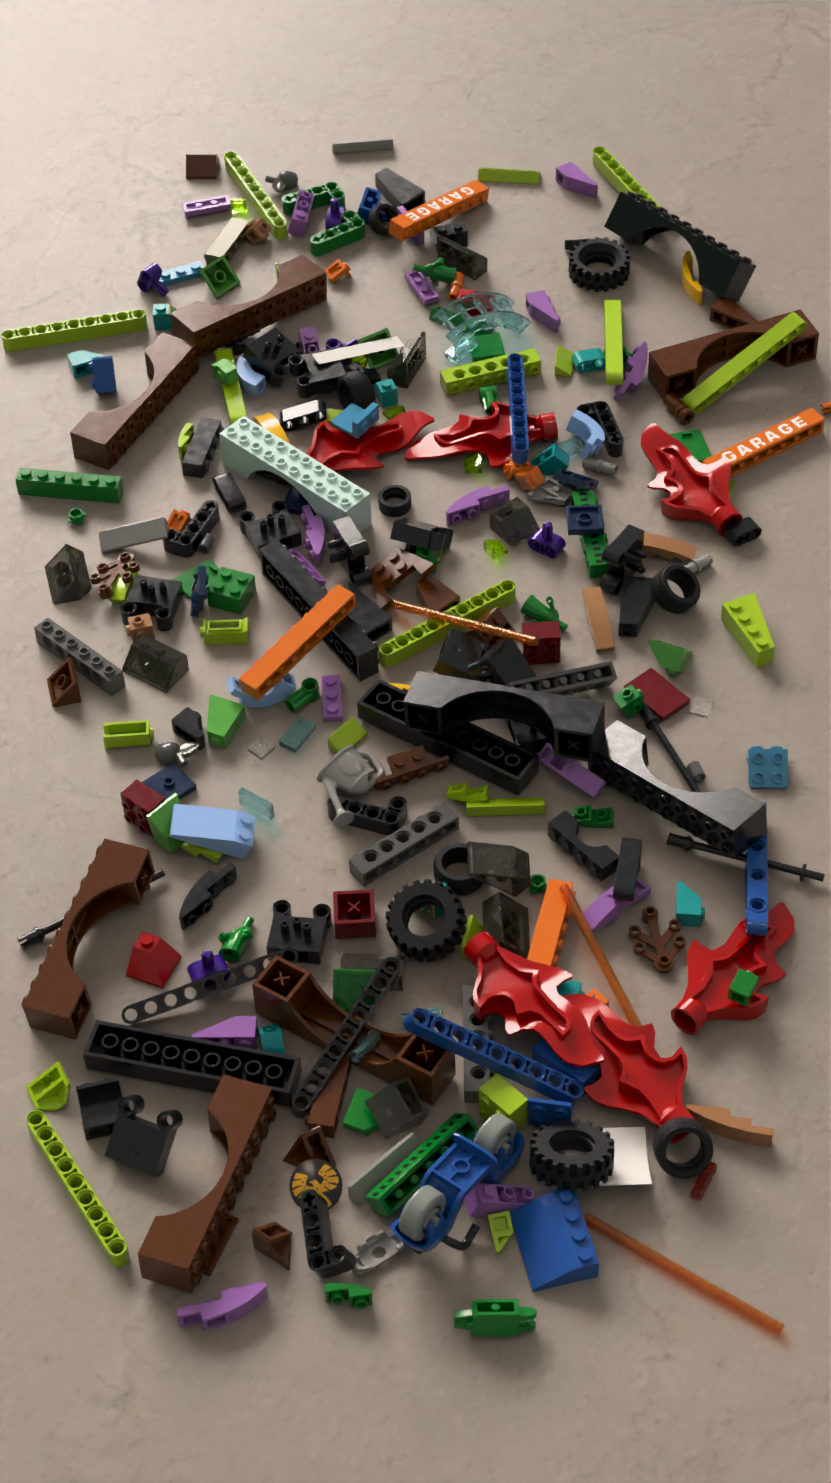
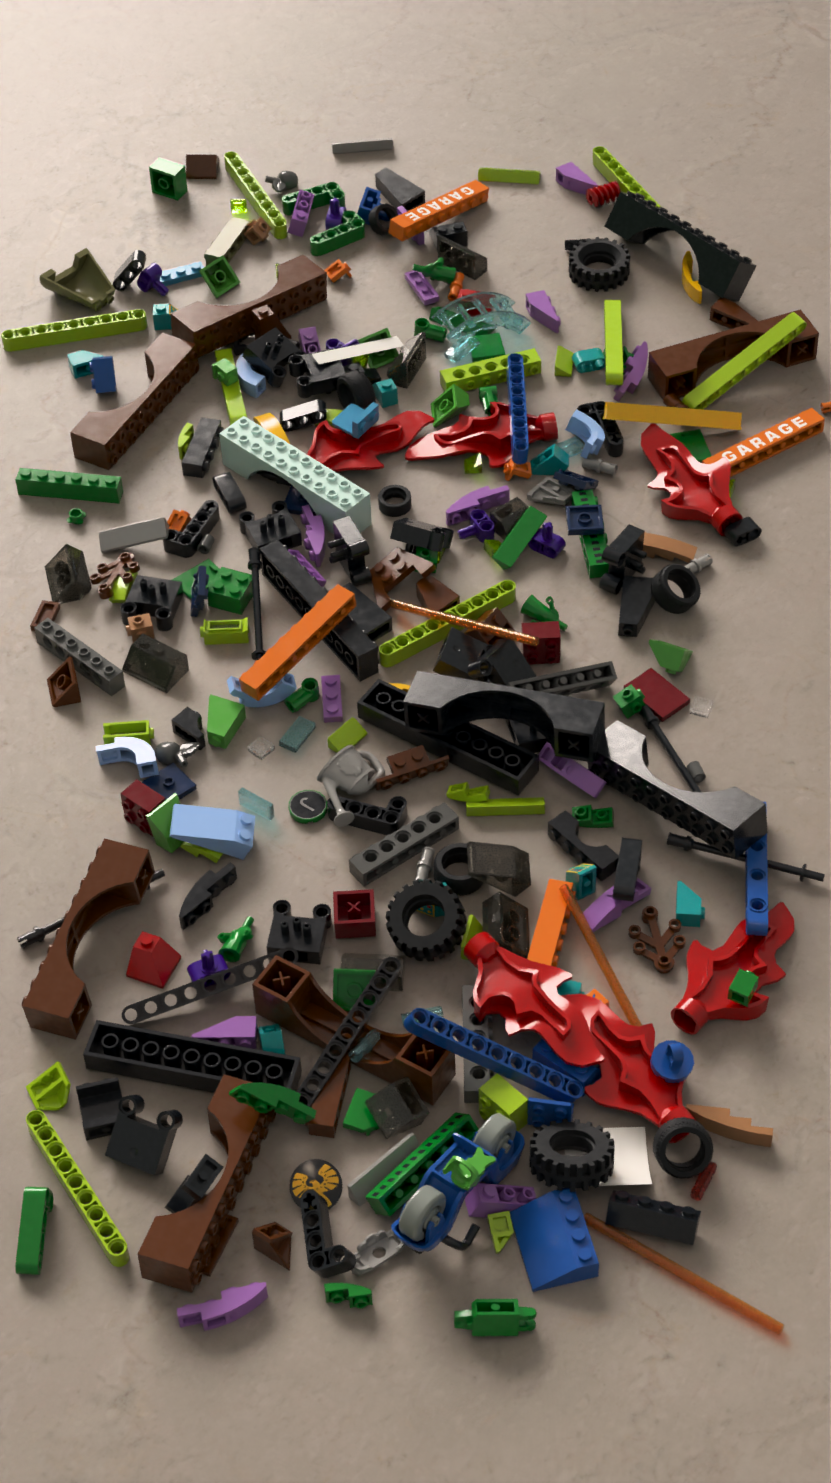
(31, 1239): none -> green beam
(46, 610): none -> reddish brown tile
(81, 282): none -> olive cone
(129, 270): none -> black beam
(130, 750): none -> light blue arch
(168, 178): none -> green brick
(195, 1185): none -> black panel
(206, 206): medium lavender plate -> none
(255, 565): none -> black bar
(266, 320): none -> reddish brown slope
(268, 1096): none -> green slope
(307, 806): none -> black tile
(310, 1146): reddish brown slope -> none
(393, 411): clear neon green slope -> none
(424, 865): none -> light grey pin
(432, 331): none -> green piece
(449, 404): none -> bright green slope
(468, 1171): none -> bright green hair
(480, 526): none -> dark purple beam
(519, 537): none -> green slope
(530, 477): orange brick -> none
(540, 880): green plate -> none
(583, 879): none -> teal slope
(598, 619): medium nougat slope -> none
(603, 193): none -> red piece
(653, 1217): none -> black brick
(672, 415): none -> yellow tile
(672, 1061): none -> blue tile
(749, 628): lime wedge -> none
(767, 767): dark azure bracket -> none

